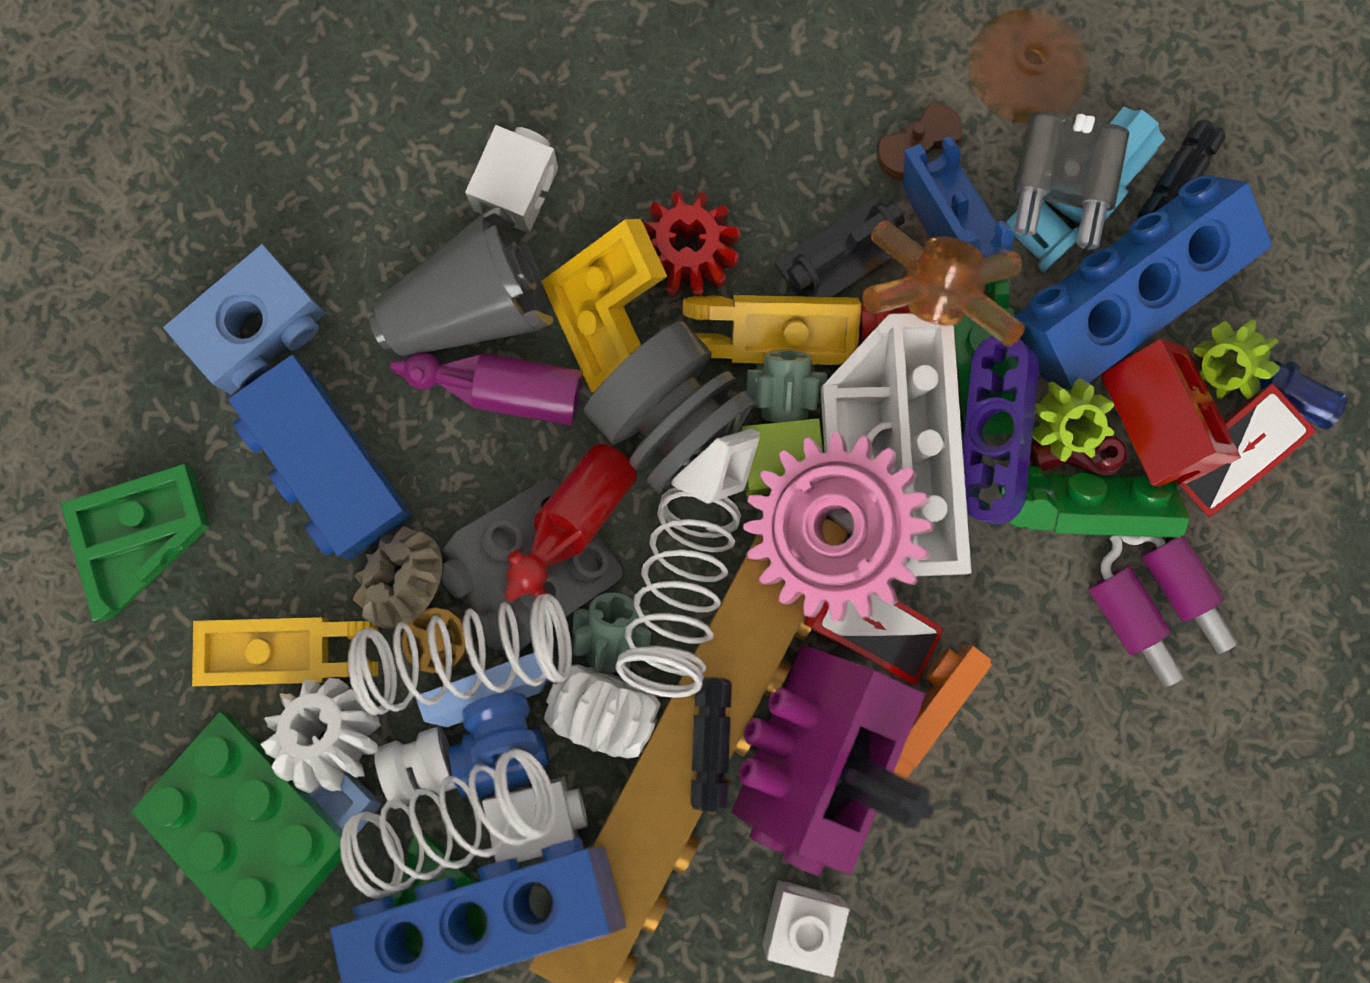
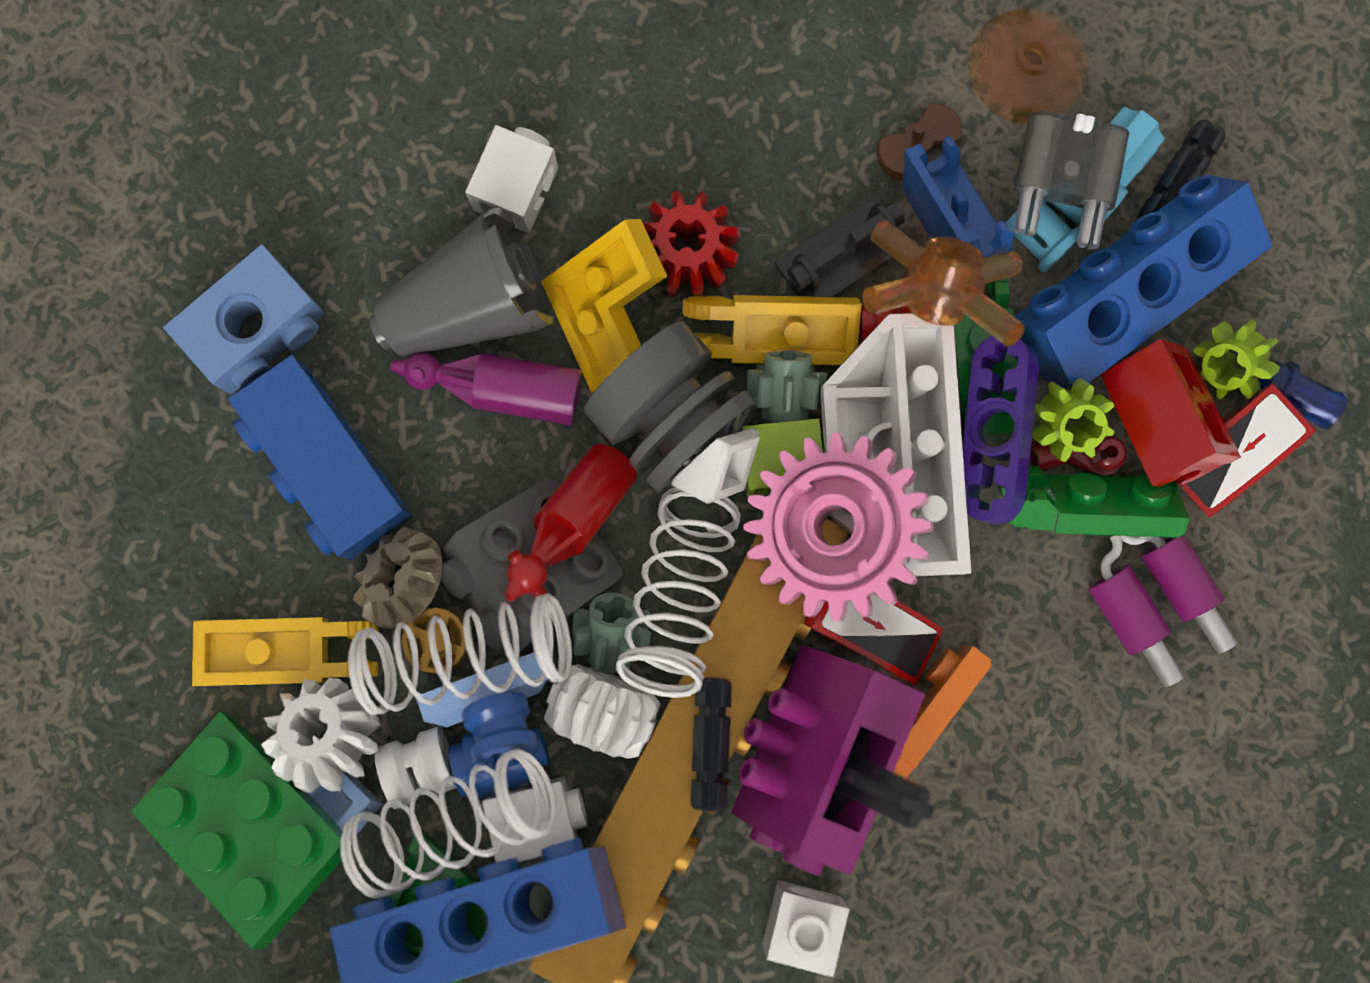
(132, 534): green wing -> none

